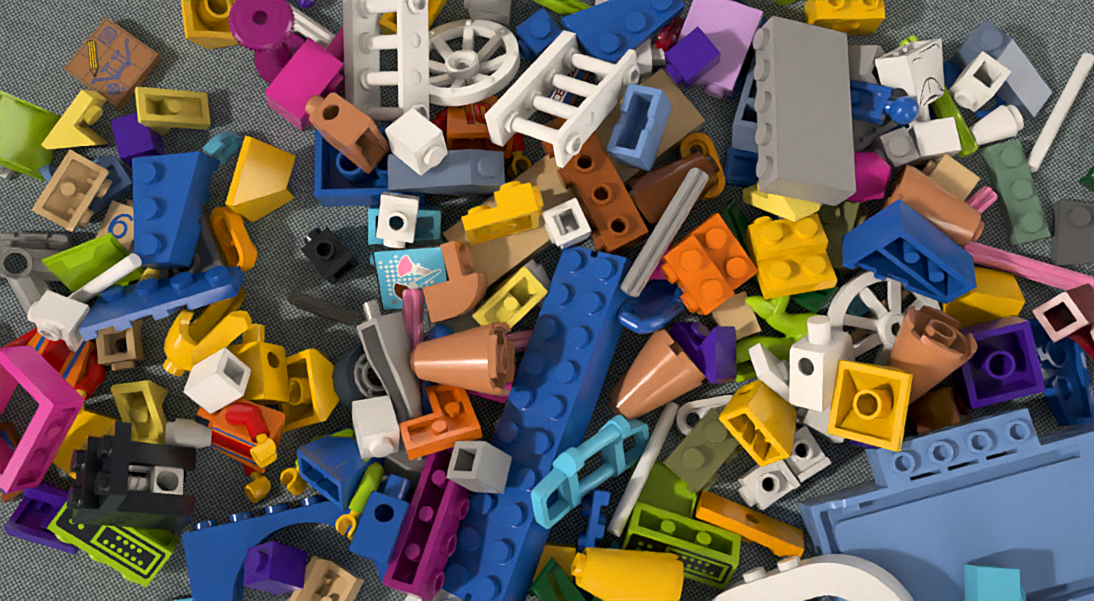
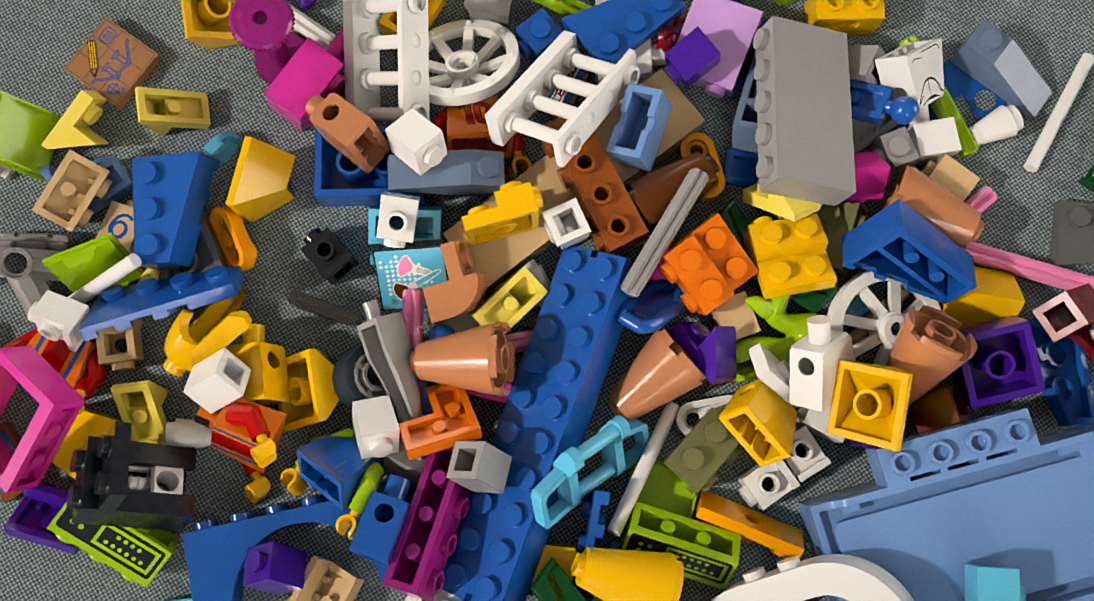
(135, 139): dark purple brick -> none
(978, 82): white brick -> none
(1015, 193): sand green plate -> none

